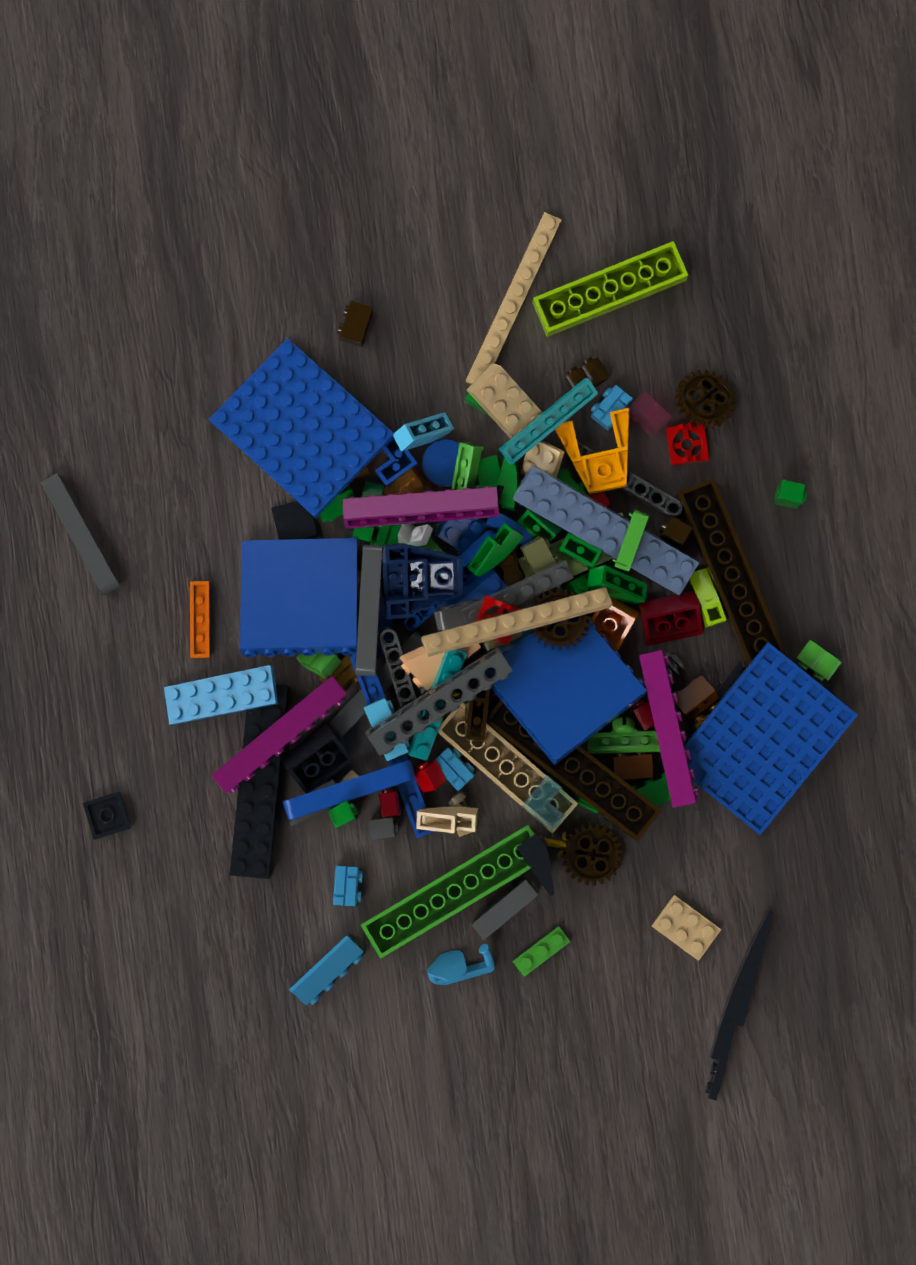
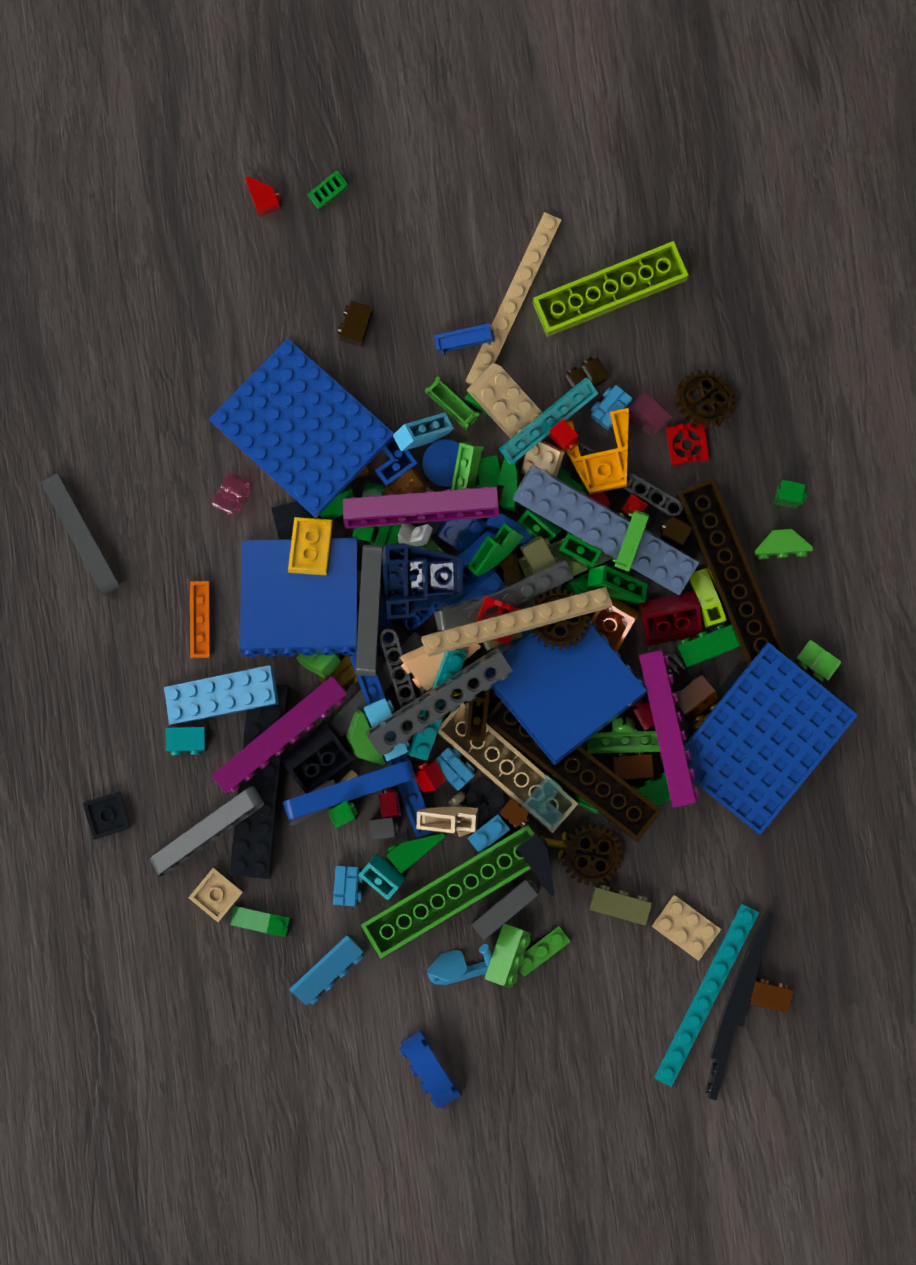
(186, 739): none -> teal brick
(206, 831): none -> beam
(215, 894): none -> tan plate
(230, 494): none -> clear pink brick
(260, 921): none -> green slope
(263, 197): none -> red slope
(310, 546): none -> yellow tile
(324, 185): none -> green slope
(359, 741): none -> bright green slope
(382, 876): none -> teal brick
(409, 852): none -> green slope
(429, 1070): none -> blue brick
(452, 404): none -> bright green container
(464, 338): none -> blue container
(487, 789): none -> black plate
(488, 834): none -> dark azure brick
(508, 956): none -> bright green brick
(516, 815): none -> reddish brown brick
(564, 436): none -> red brick
(620, 905): none -> olive brick
(633, 504): none -> red brick
(706, 995): none -> teal plate
(707, 645): none -> green brick
(771, 996): none -> reddish brown brick
(782, 544): none -> bright green slope

